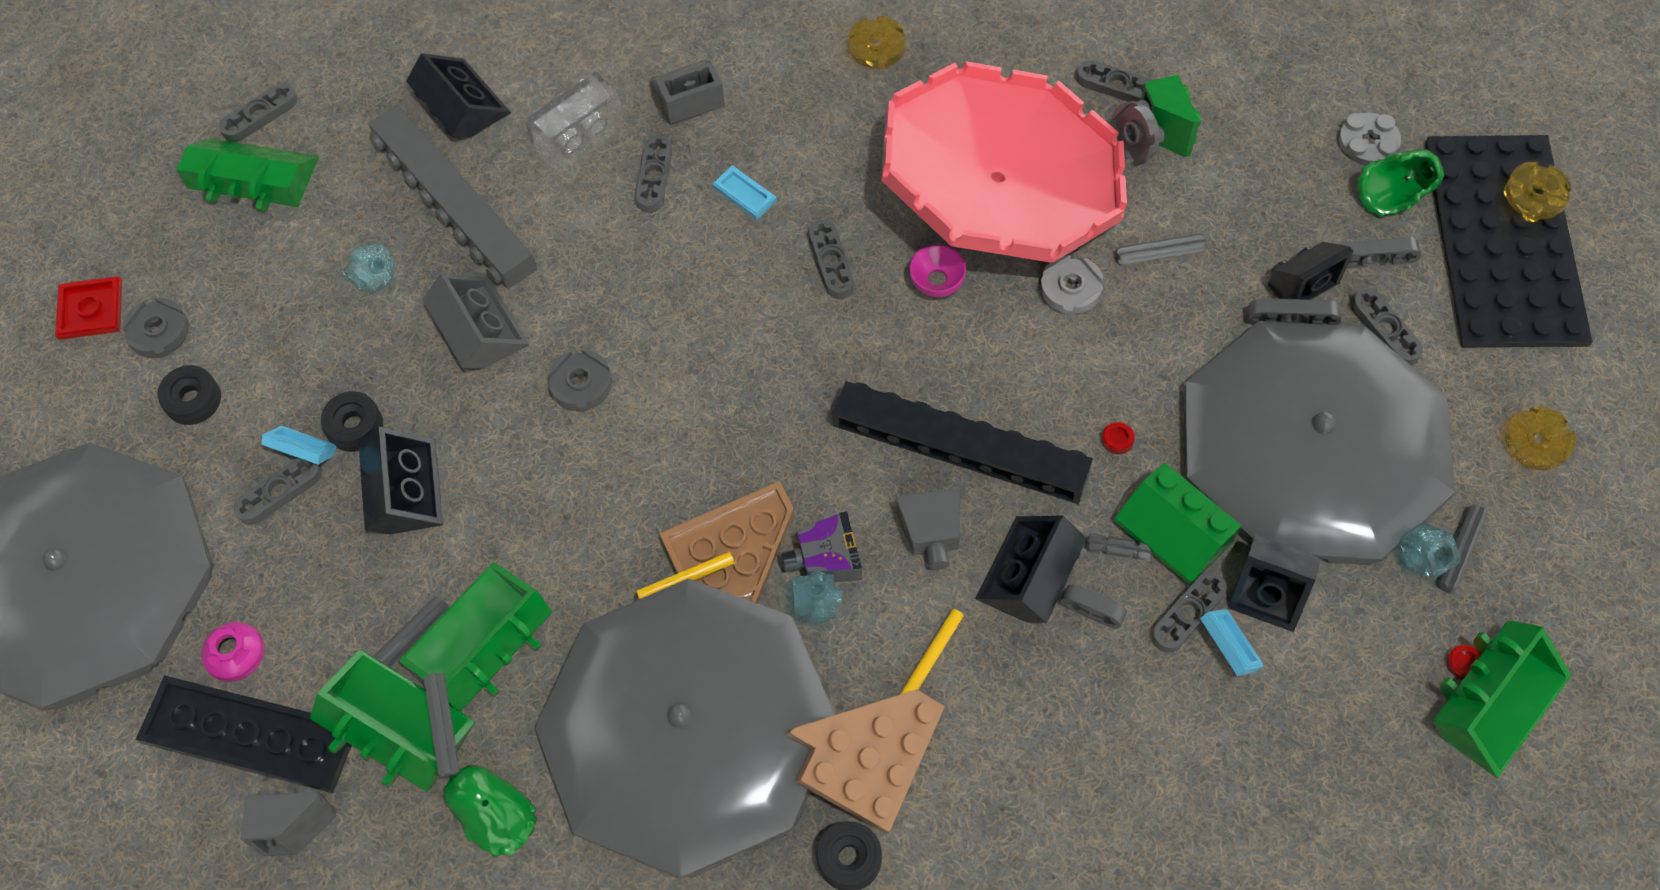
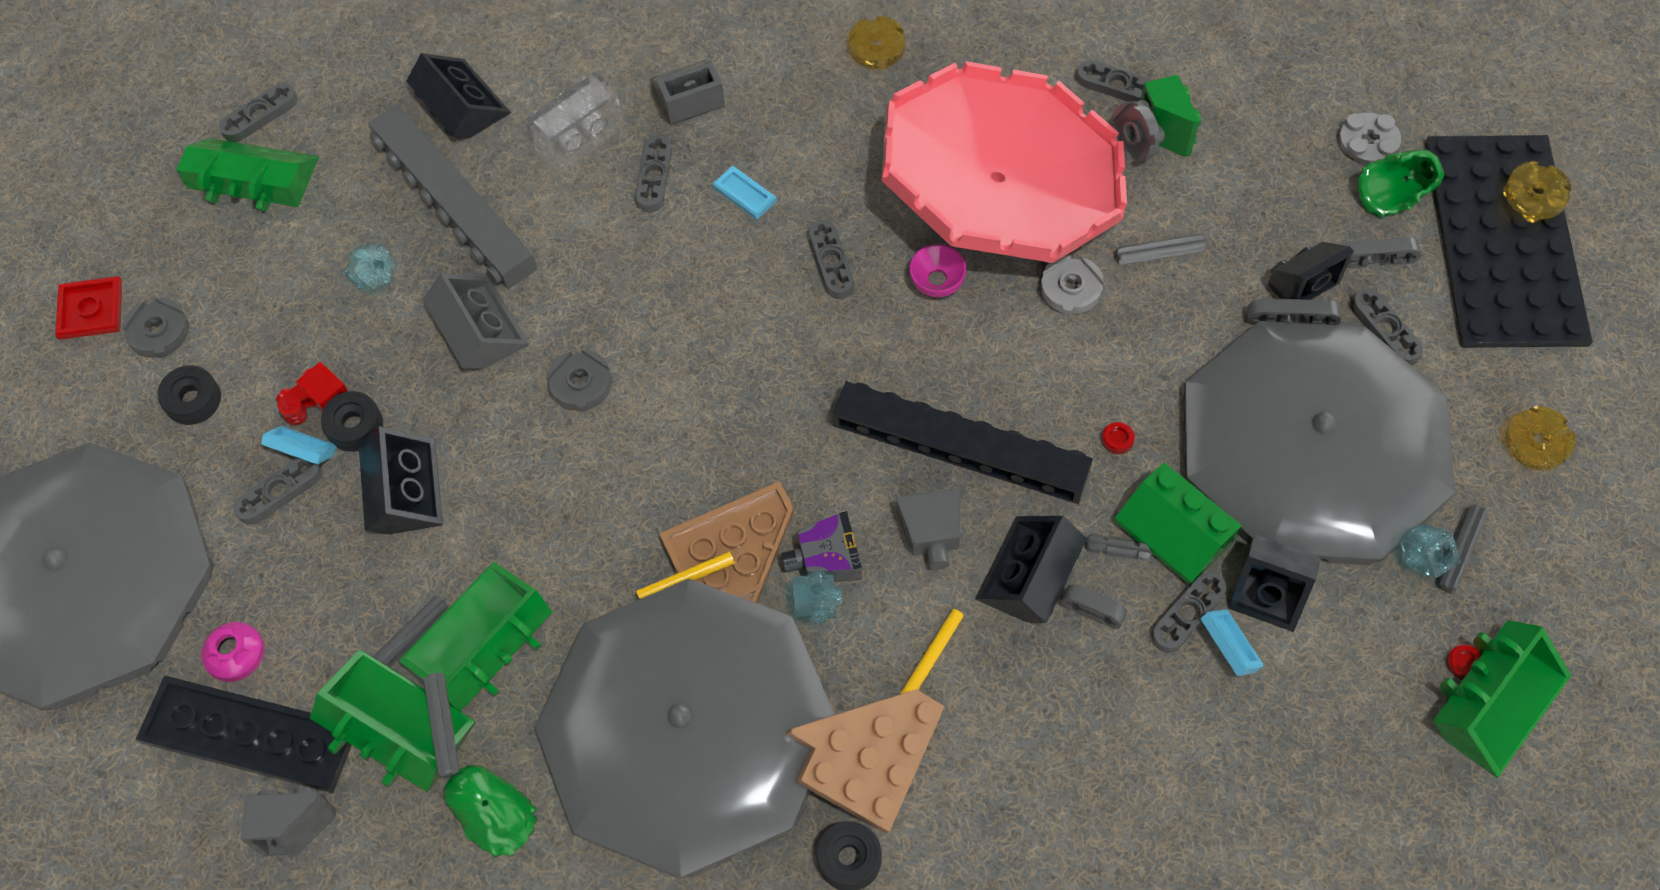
(313, 389): none -> red brick

